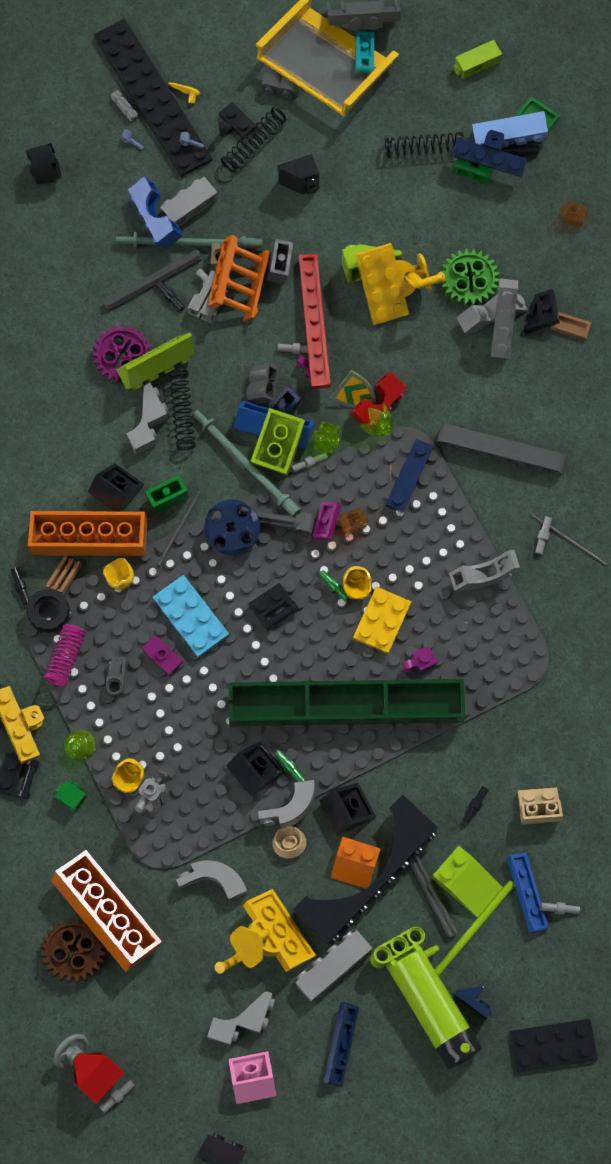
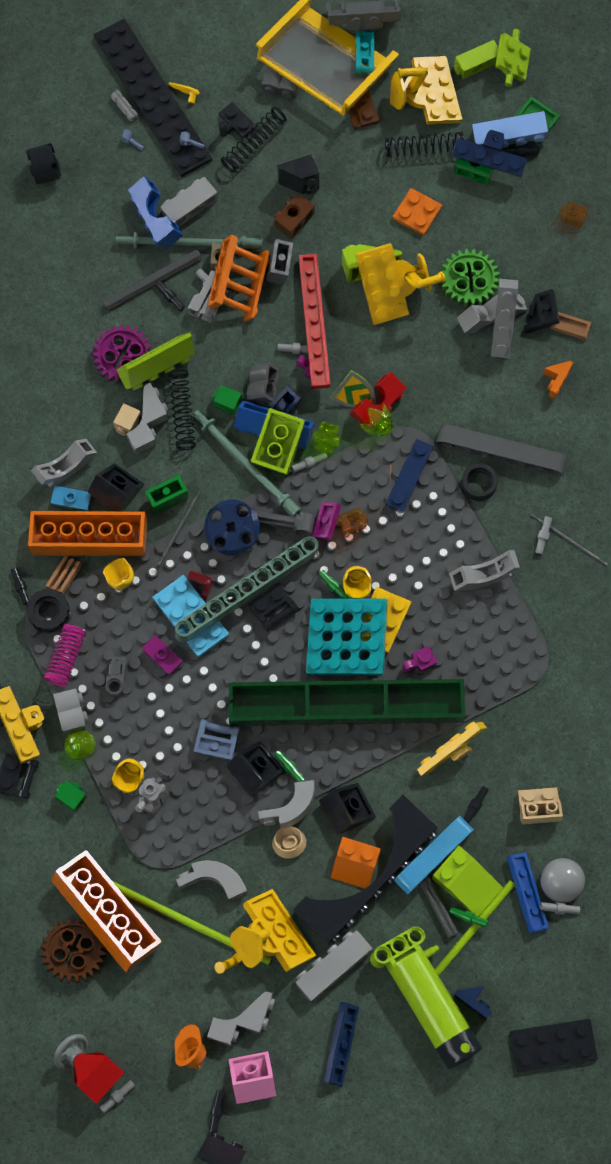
(66, 465): none -> light grey arch
(70, 711): none -> light grey brick
(71, 498): none -> dark azure plate
(126, 419): none -> tan brick
(179, 917): none -> lime piece
(189, 1048): none -> orange piece
(203, 579): none -> dark red tile
(216, 746): none -> sand blue plate
(216, 1111): none -> black bar
(227, 400): none -> green brick
(243, 597): none -> sand green beam
(291, 225): none -> reddish brown brick
(354, 665): none -> teal piece
(363, 112): none -> reddish brown plate
(417, 211): none -> orange plate
(427, 88): none -> yellow plate
(433, 855): none -> dark azure beam
(454, 748): none -> yellow plate
(469, 917): none -> green bar
(479, 496): none -> black tyre
(512, 57): none -> lime plate
(559, 374): none -> orange slope
(562, 880): none -> light grey piece

